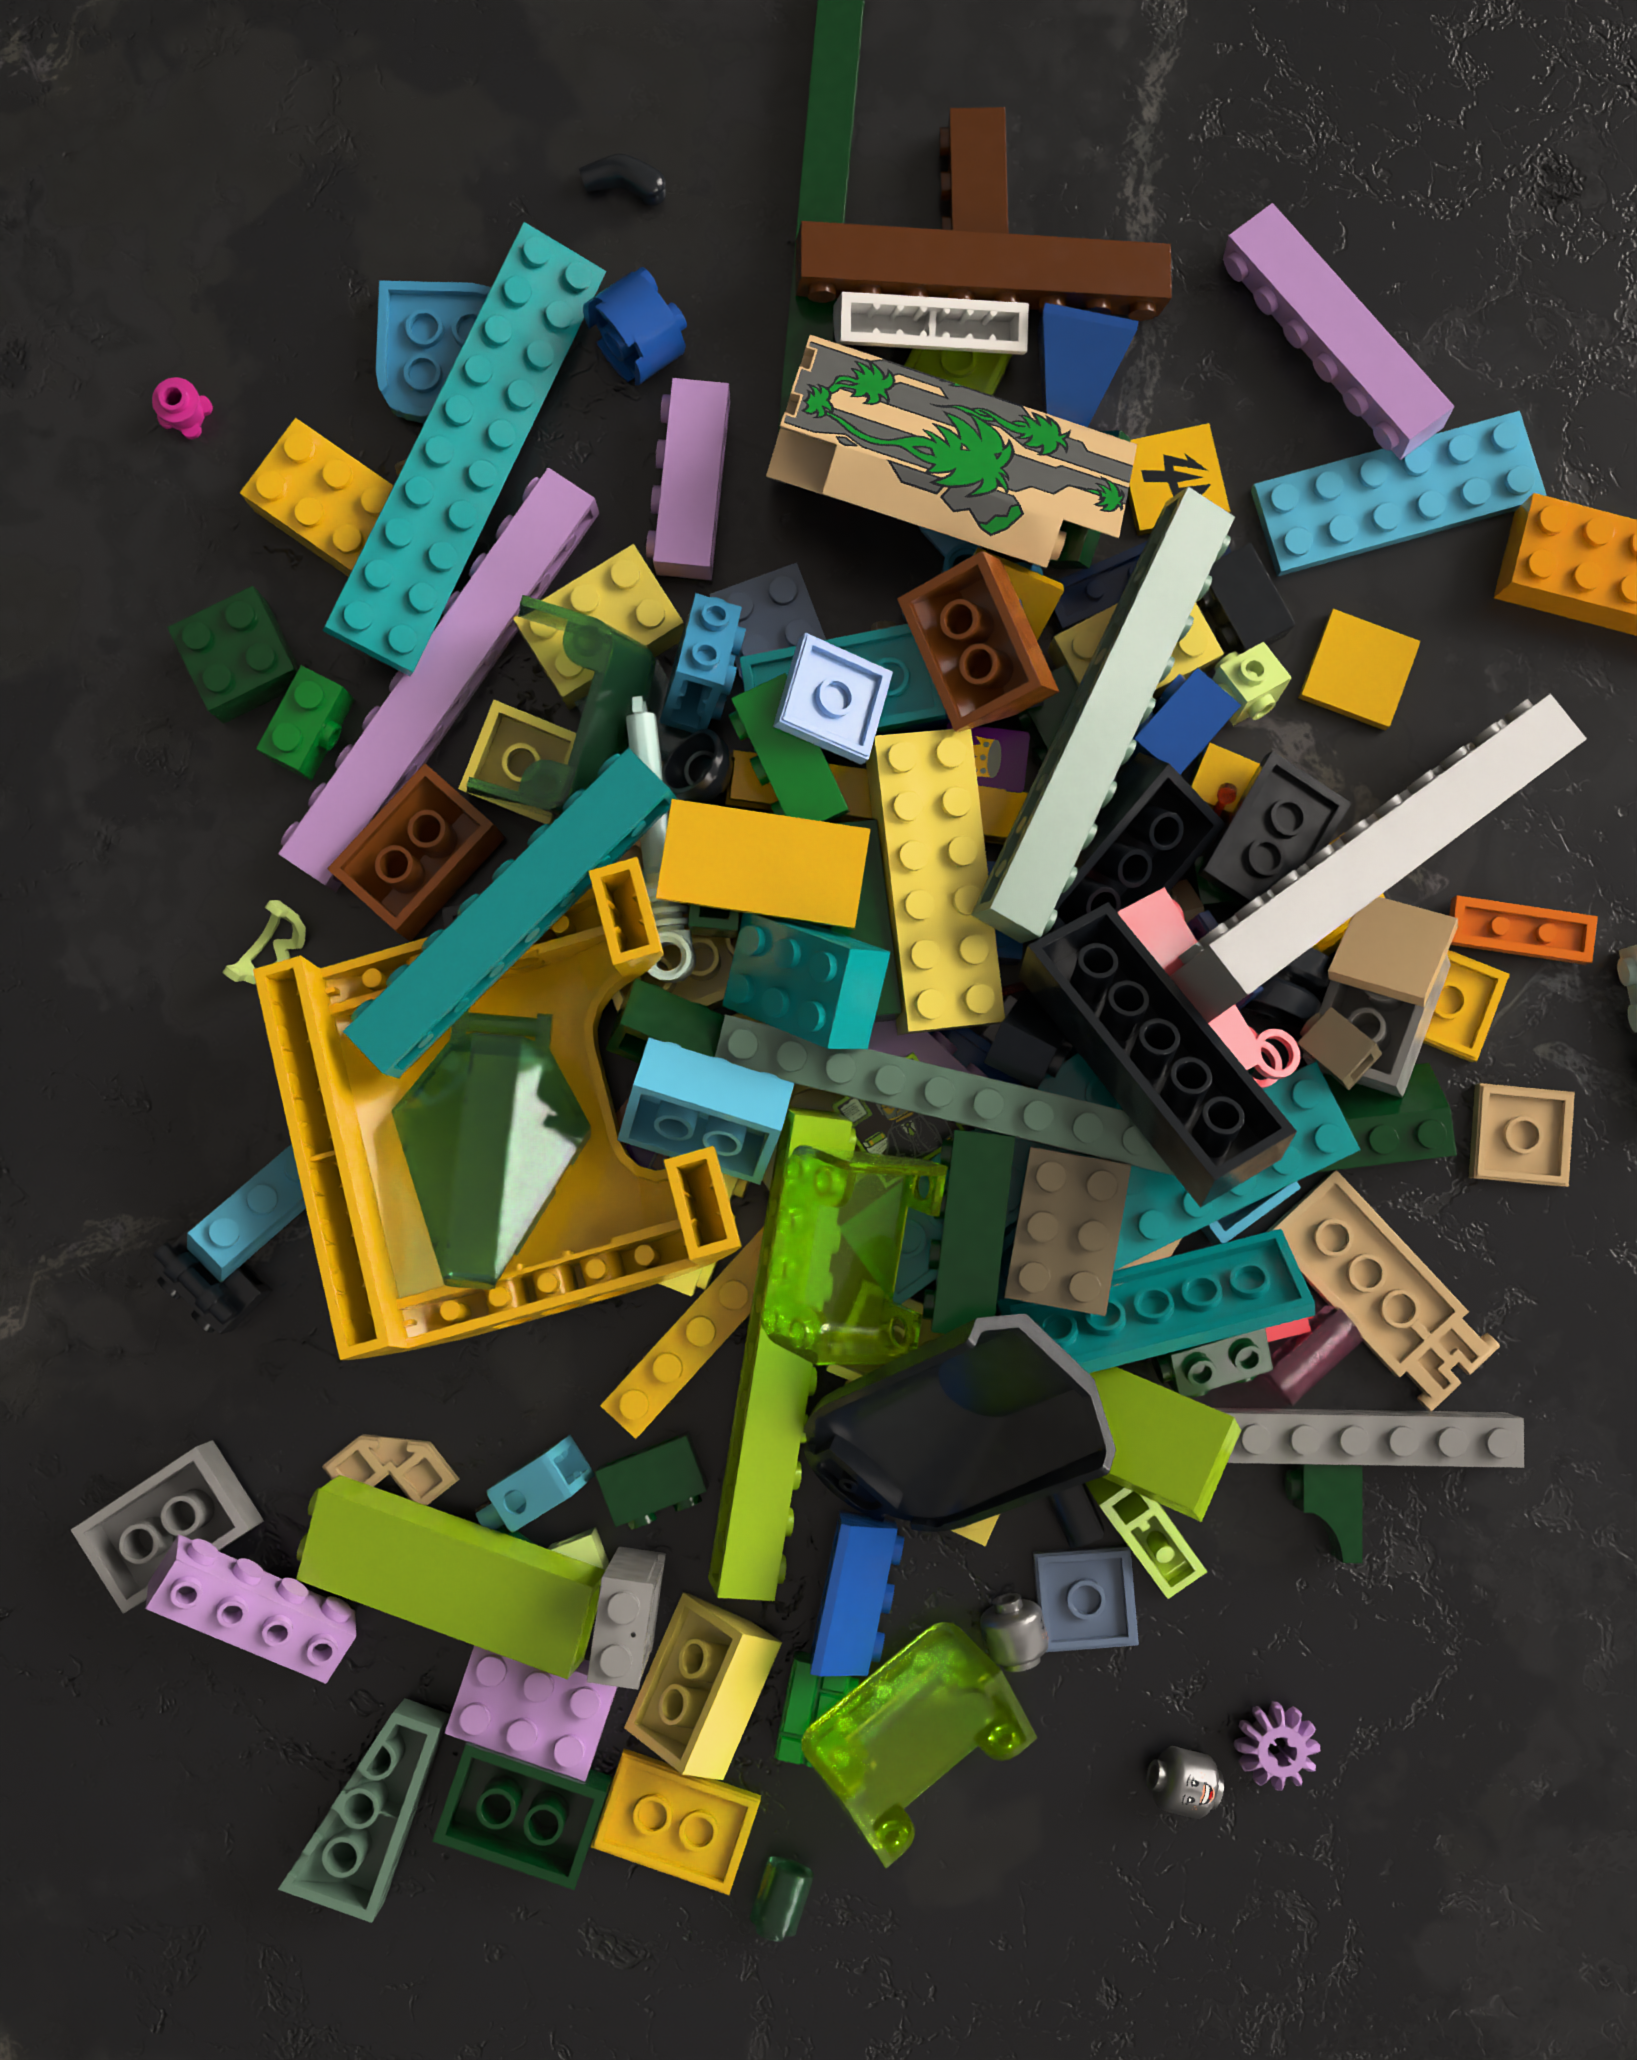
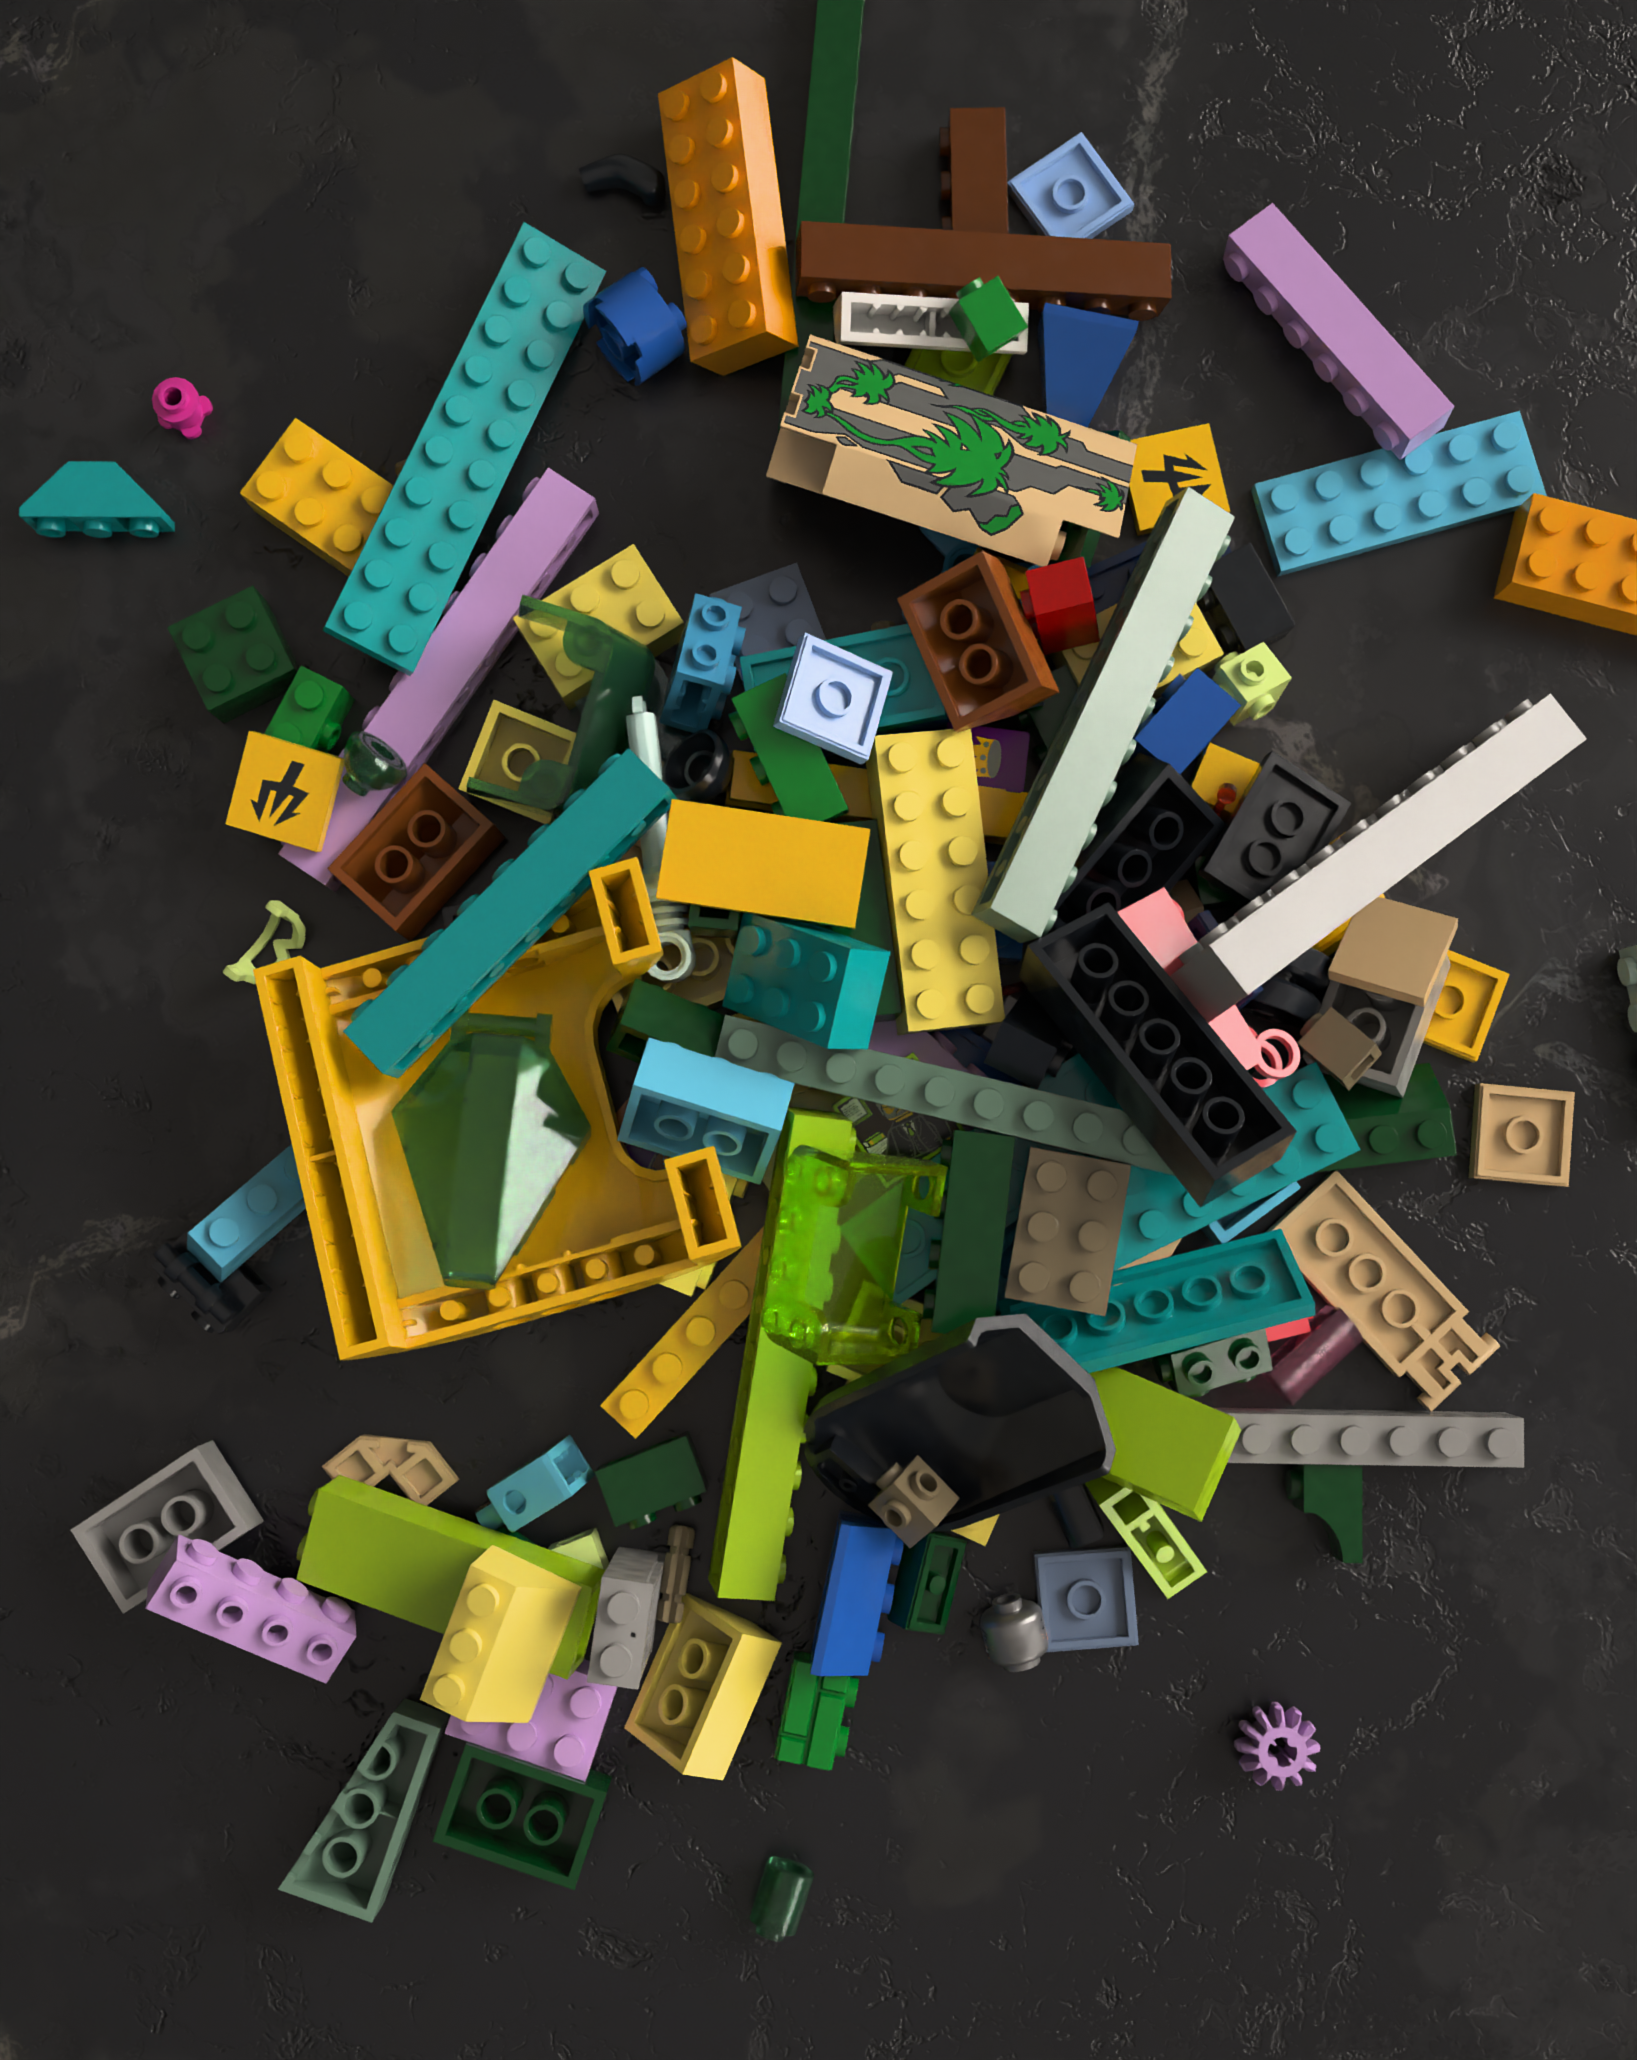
(94, 500): none -> teal slope
(285, 791): none -> yellow tile
(371, 764): none -> clear green brick
(420, 339): dark azure plate -> none
(500, 1640): none -> light yellow slope
(675, 1574): none -> dark tan axle
(676, 1822): yellow tile -> none
(691, 479): lavender brick -> none
(727, 218): none -> light orange brick
(910, 1729): clear neon green windscreen -> none
(912, 1500): none -> dark tan brick
(927, 1583): none -> dark green slope
(986, 317): none -> green brick
(1060, 606): none -> red brick
(1070, 192): none -> light blue tile
(1185, 1782): flat silver head -> none
(1359, 669): yellow tile -> none
(1524, 930): orange plate -> none

